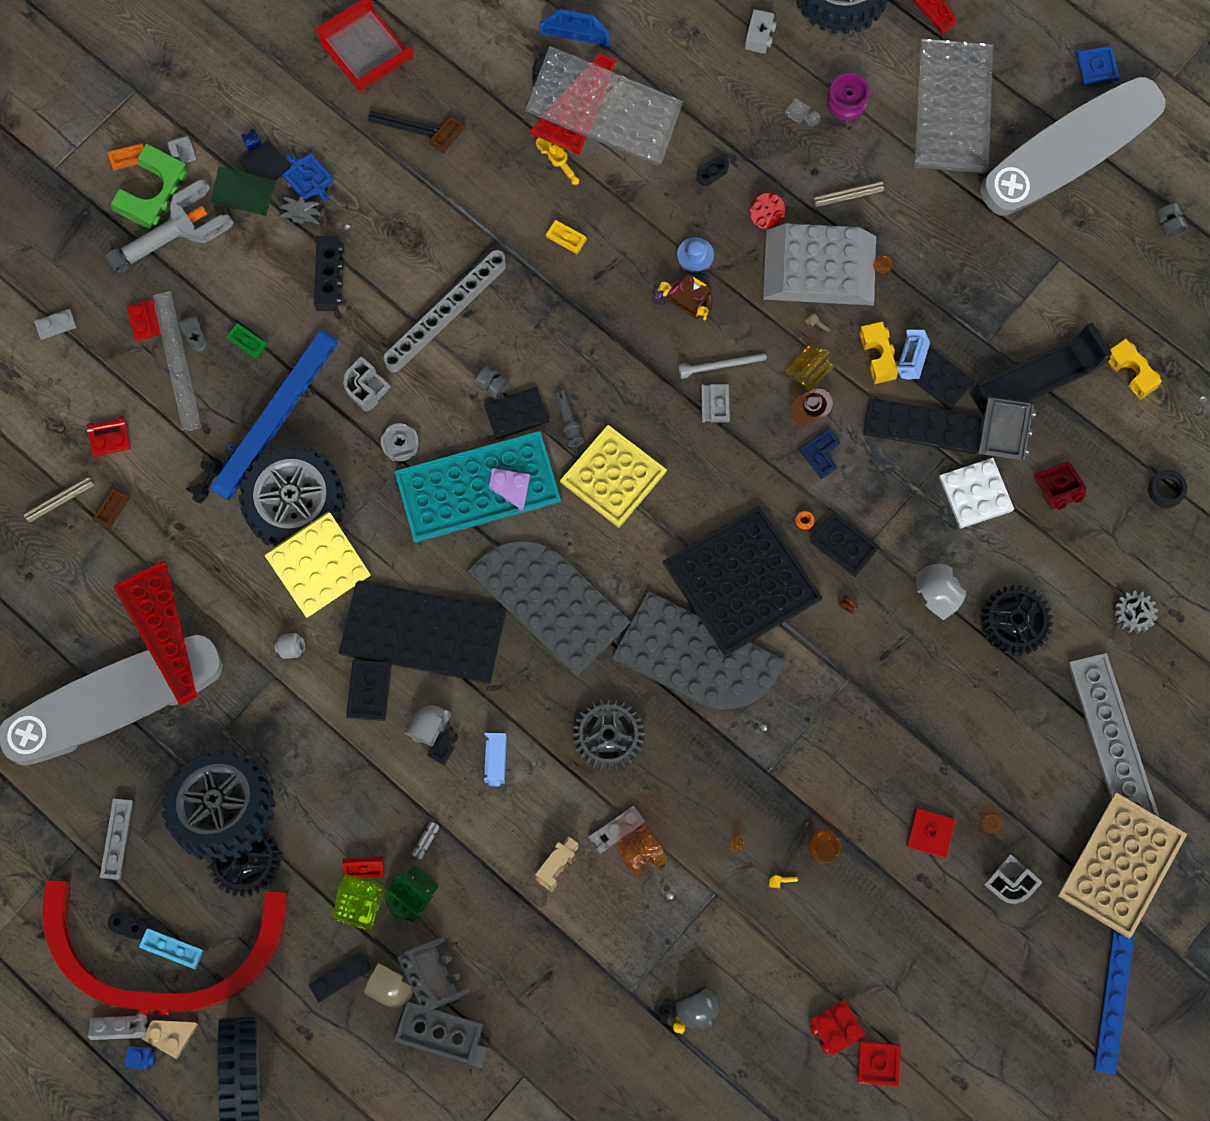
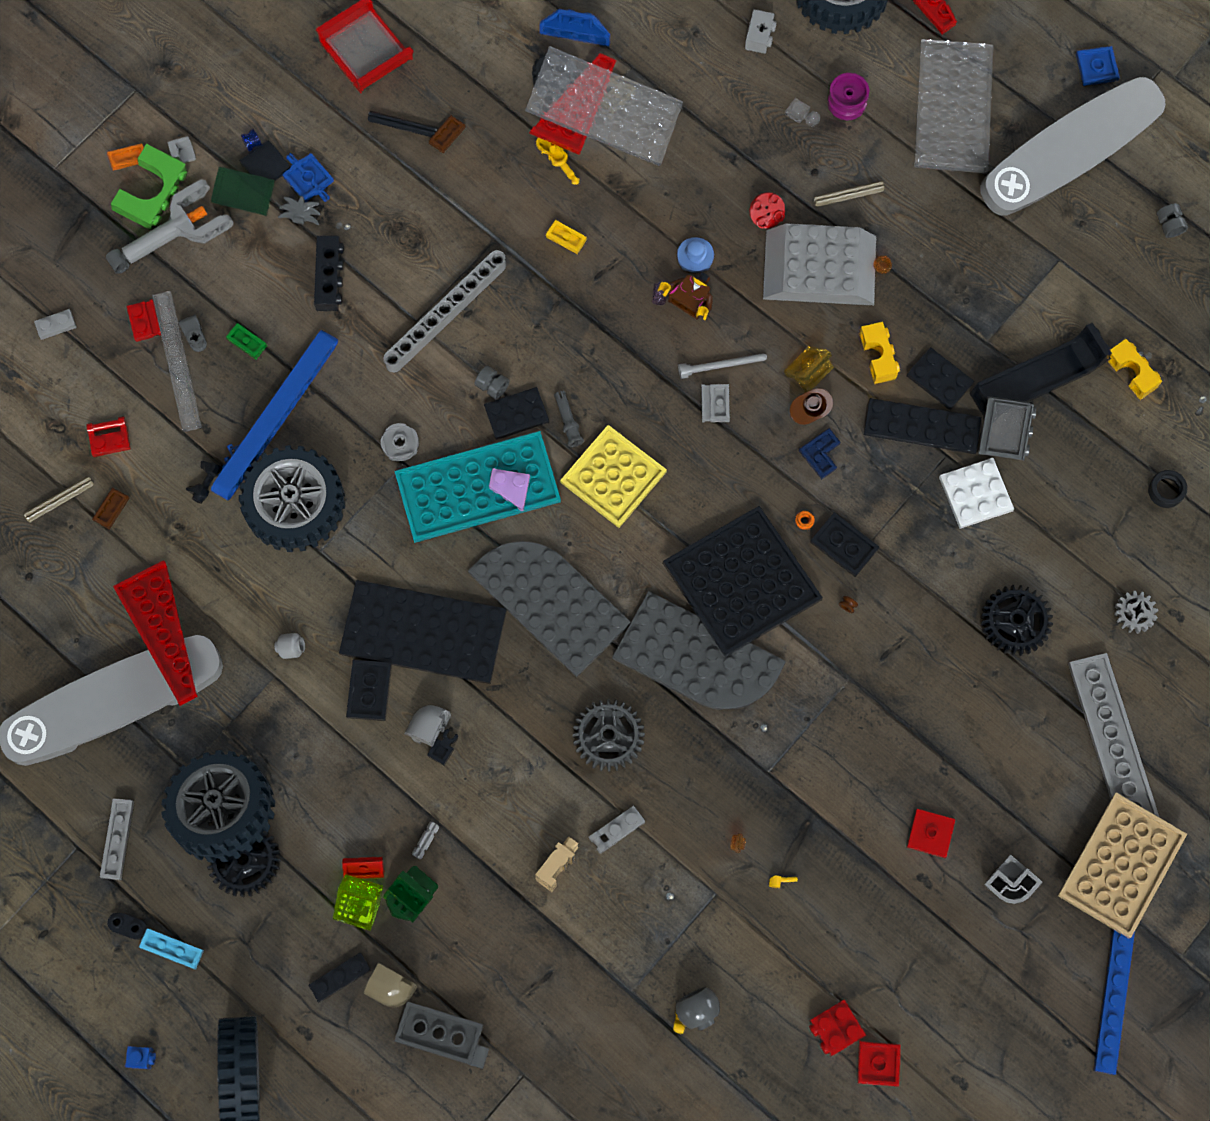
(58, 940): red arch -> none
(117, 1027): light grey plate -> none
(170, 1036): tan wing -> none
(317, 564): light yellow plate -> none
(364, 384): light grey brick -> none
(429, 976): dark grey window -> none
(495, 759): light blue window -> none
(642, 852): clear orange wheel -> none
(666, 1005): black plate -> none
(711, 171): black plate -> none
(813, 319): dark tan hand -> none
(825, 847): clear orange hair -> none
(913, 354): light blue window -> none
(940, 589): light grey brick -> none
(991, 823): clear orange plate -> none
(1061, 485): dark red plate -> none

